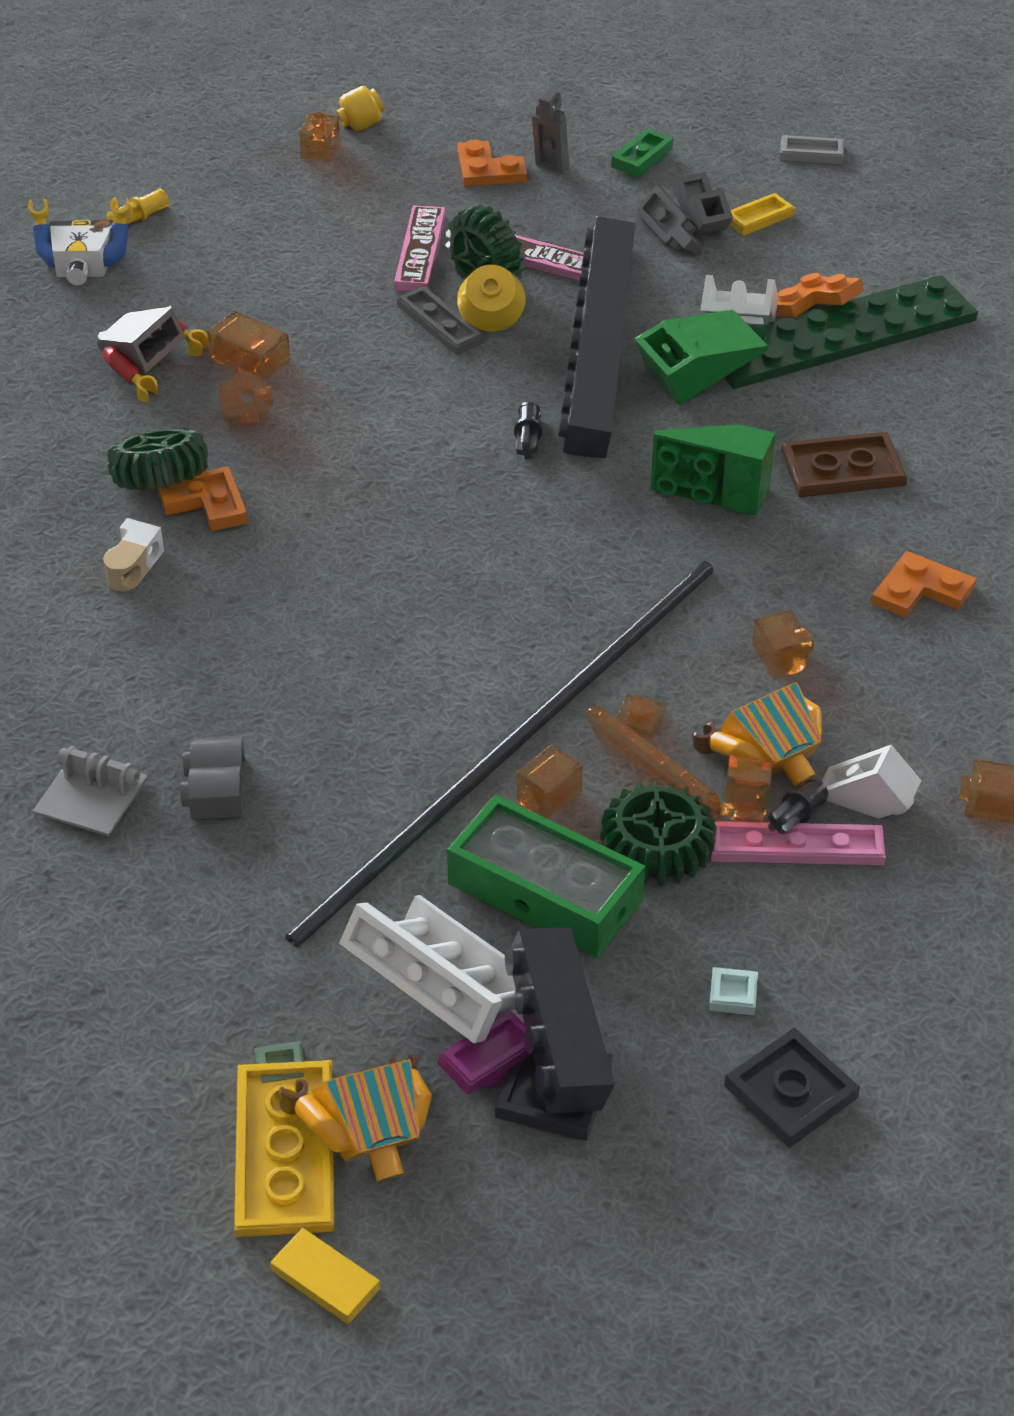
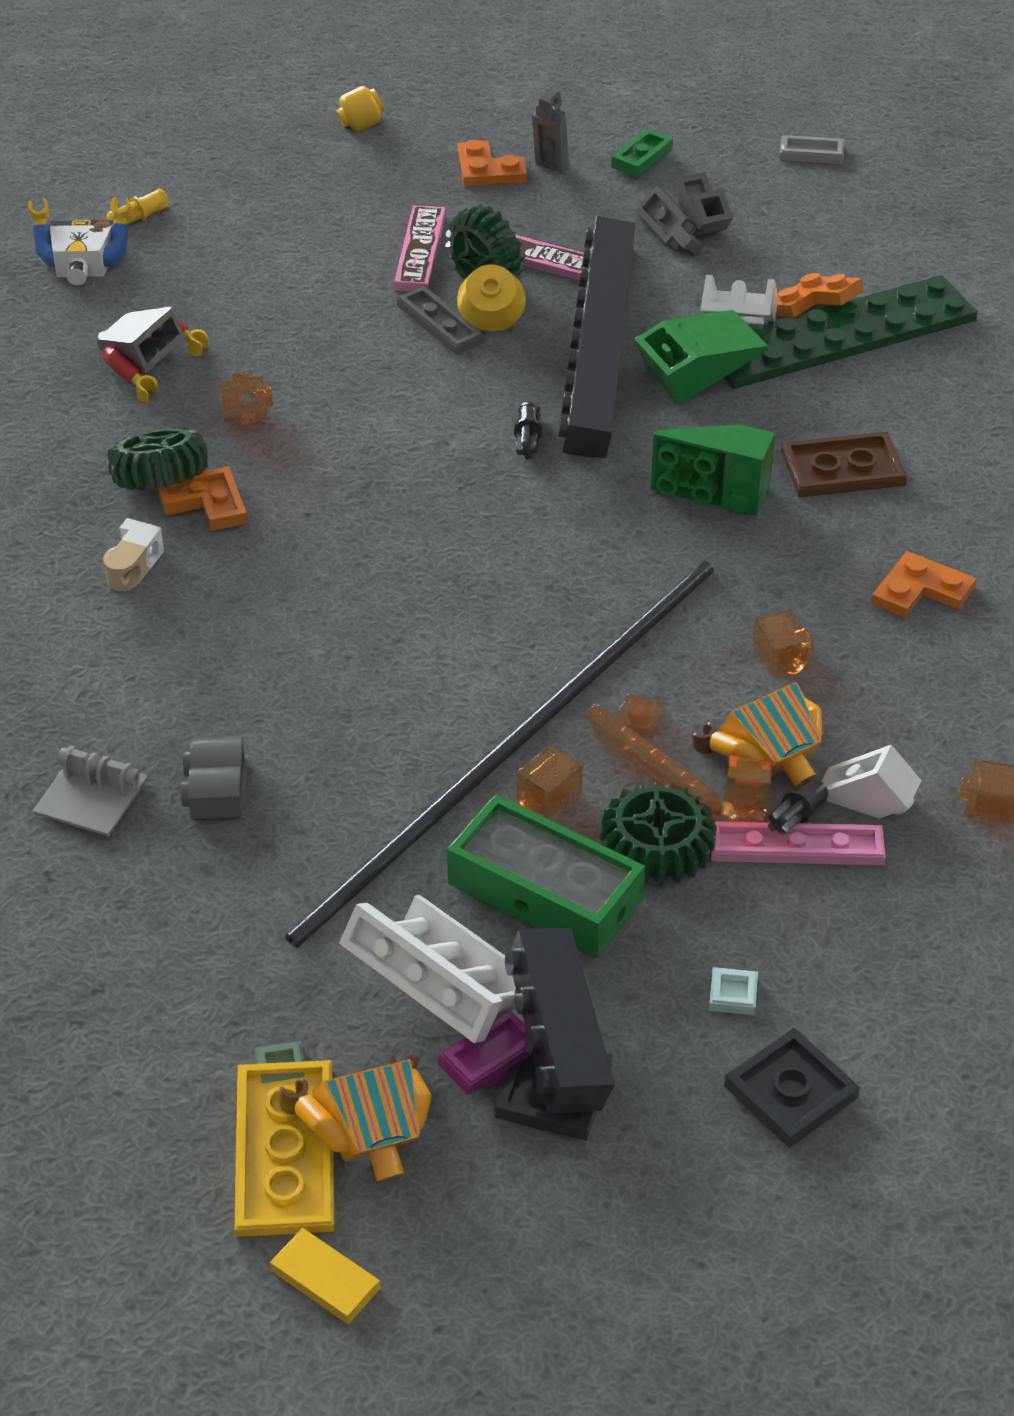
(248, 345): clear orange brick -> none
(319, 136): clear orange brick -> none
(761, 214): yellow tile -> none

